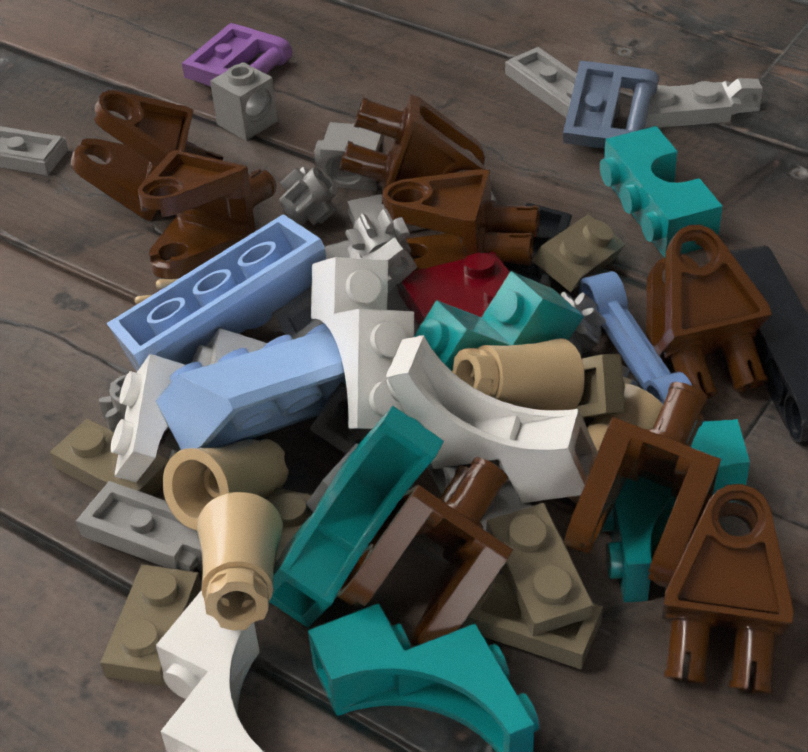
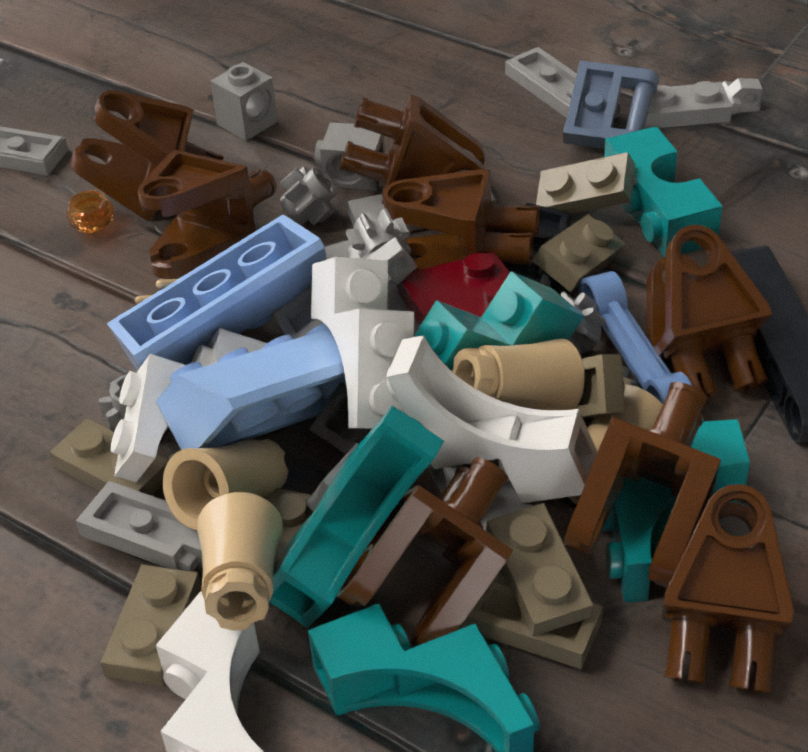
(89, 211): none -> clear orange plate
(232, 47): medium lavender plate -> none
(587, 184): none -> dark tan plate

